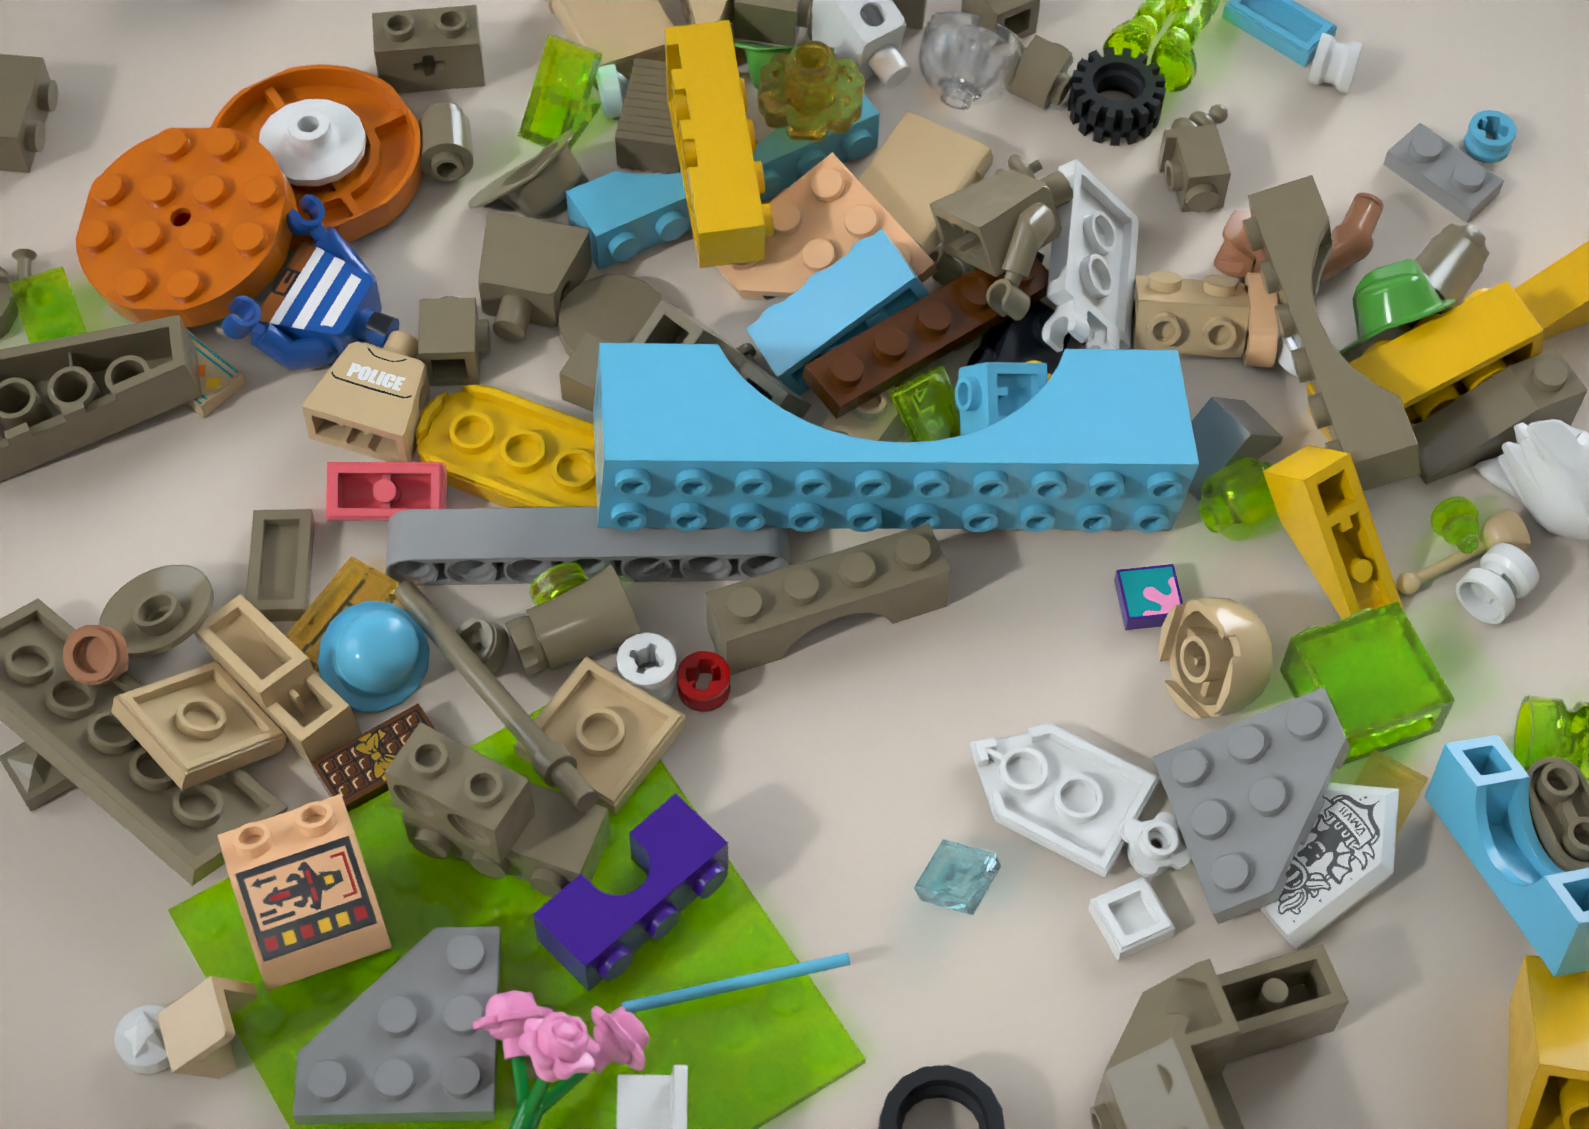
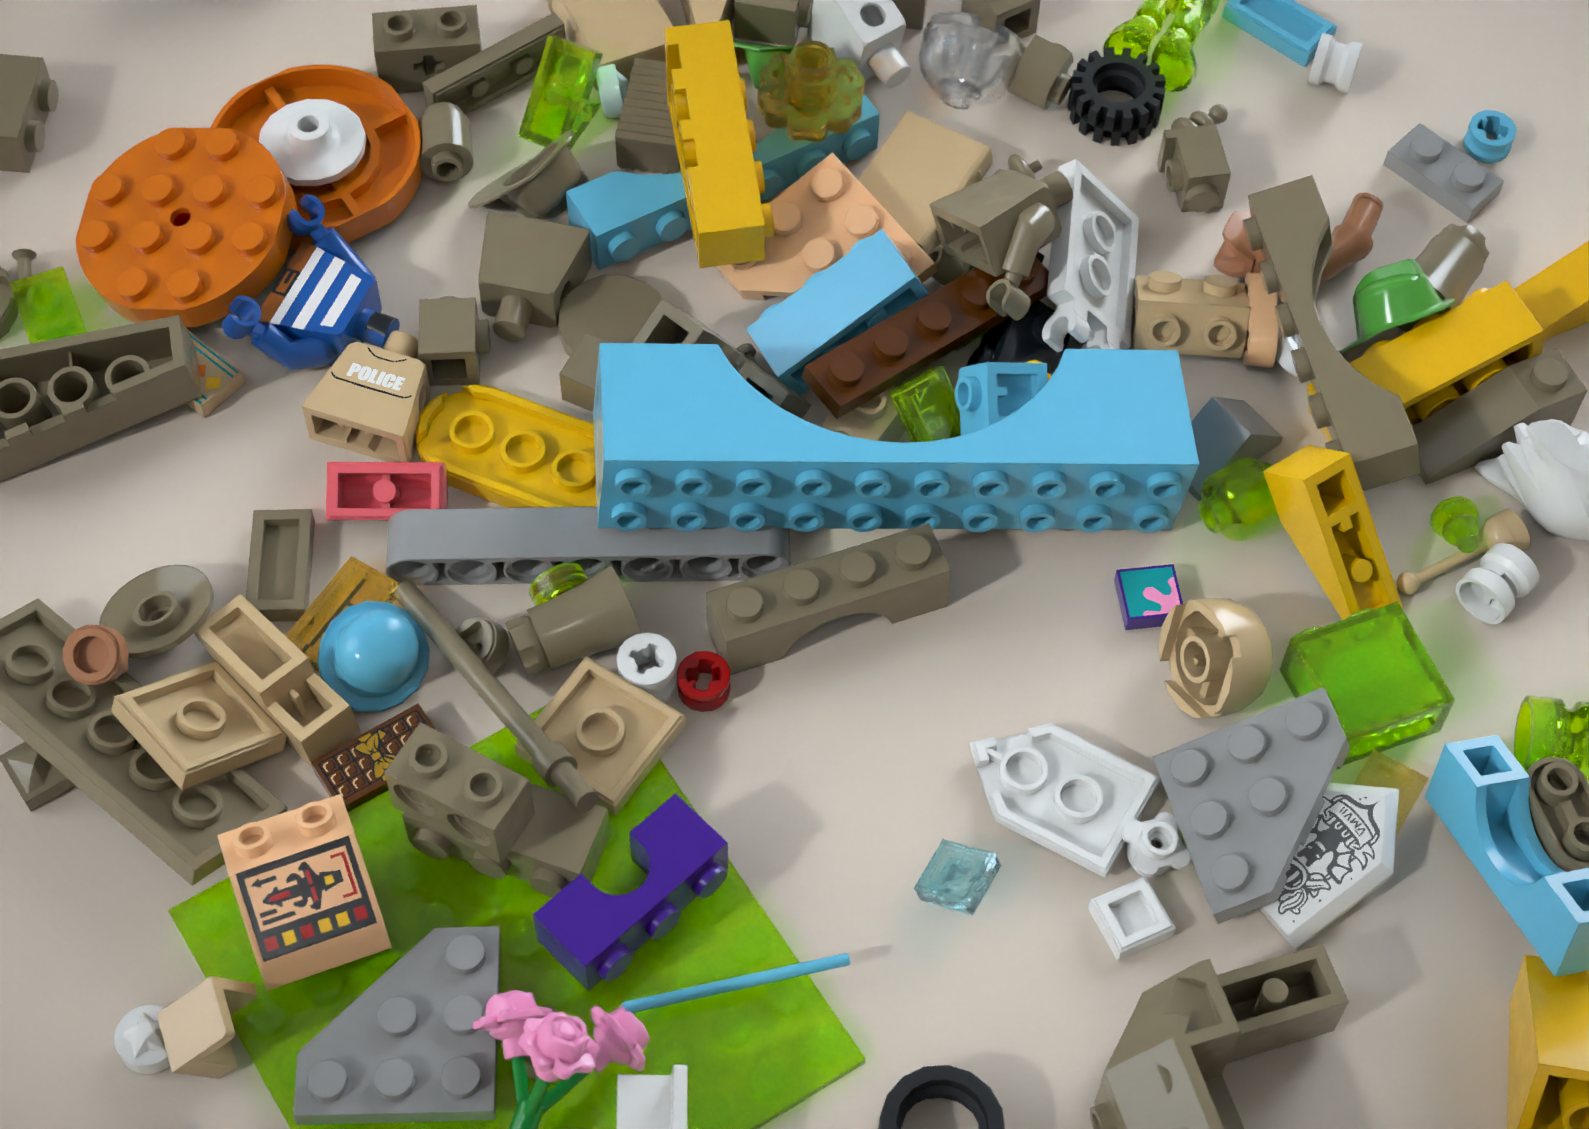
(494, 68): none -> dark tan tile

